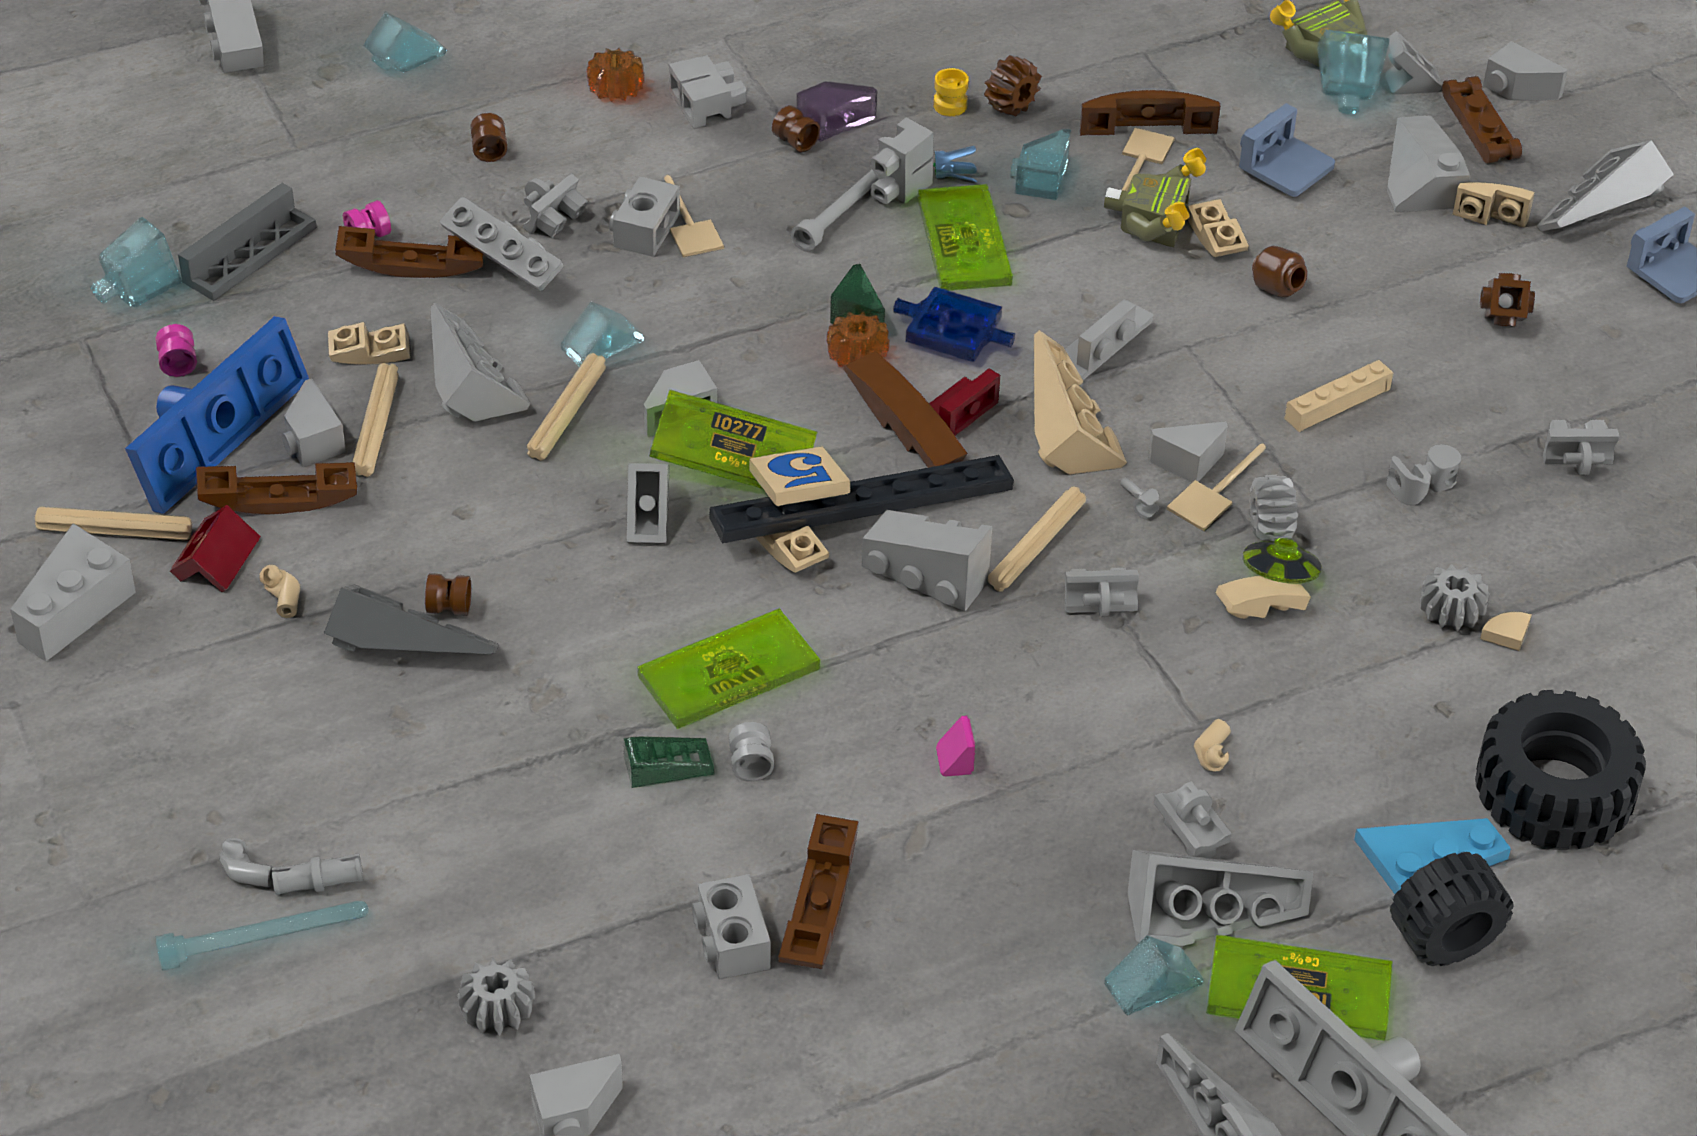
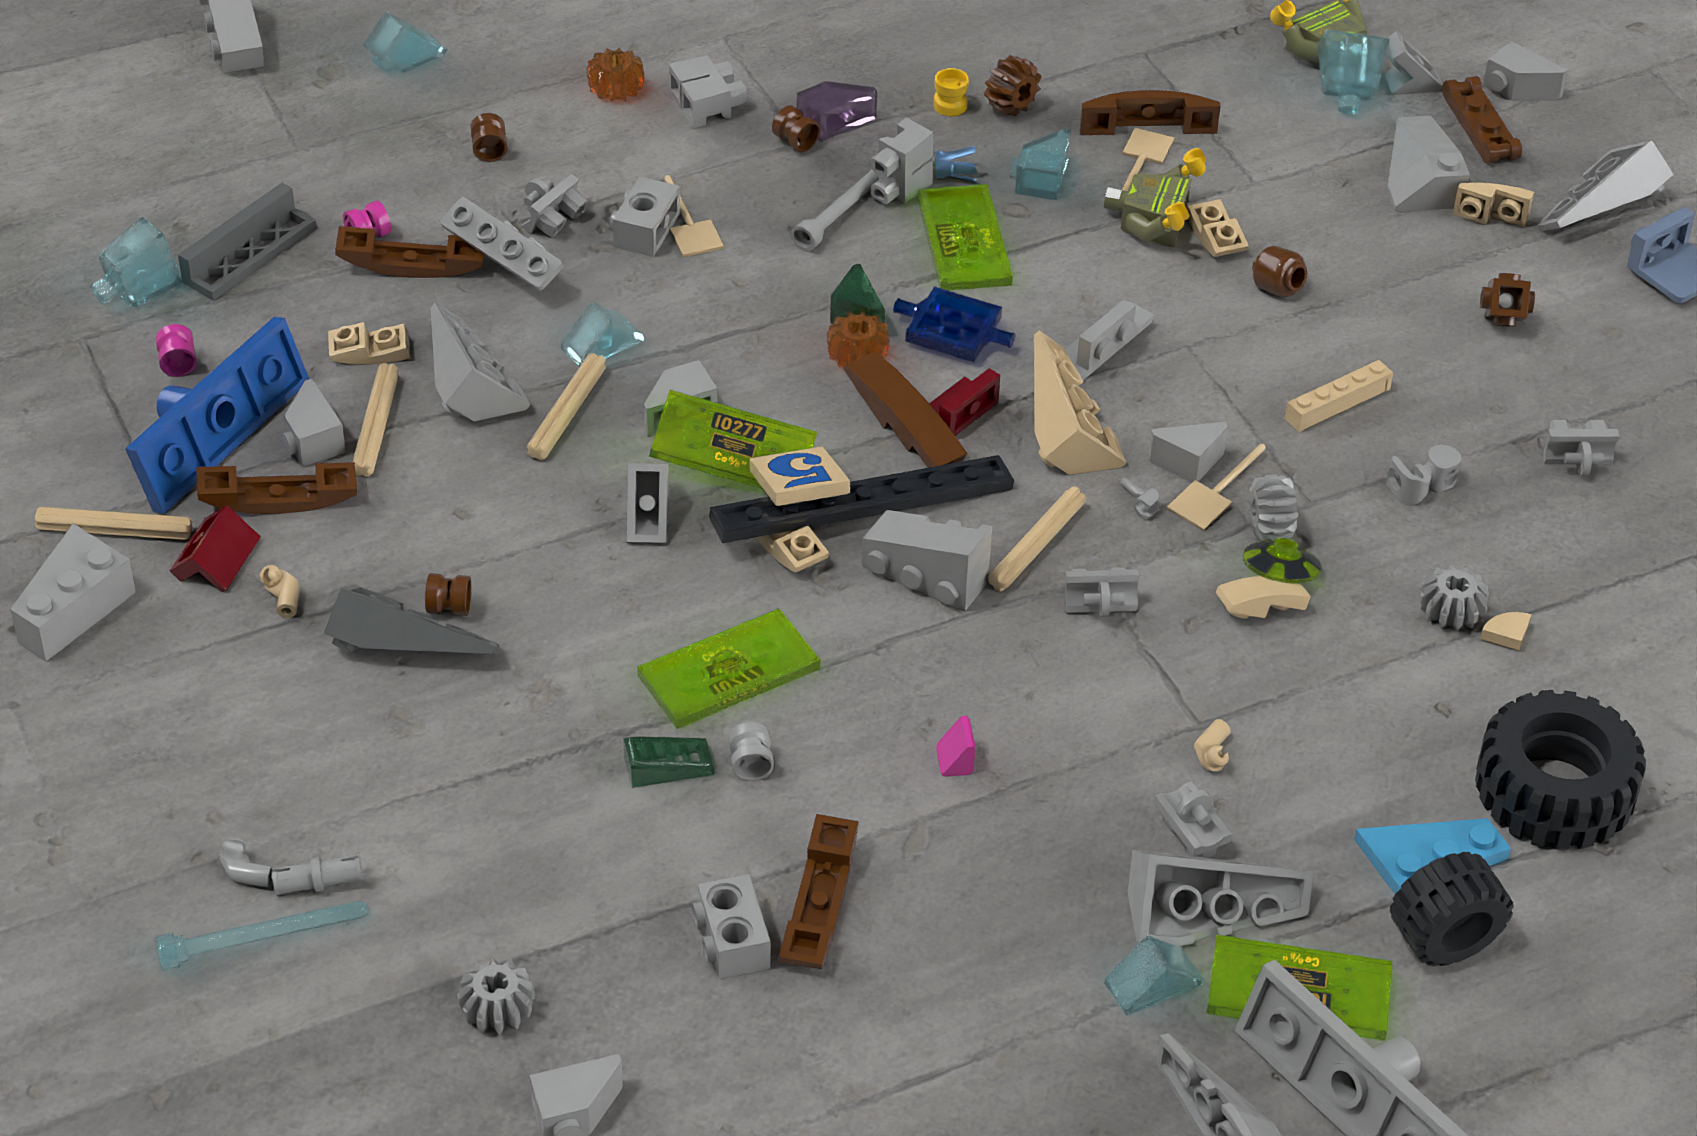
(1280, 158): sand blue bracket -> none

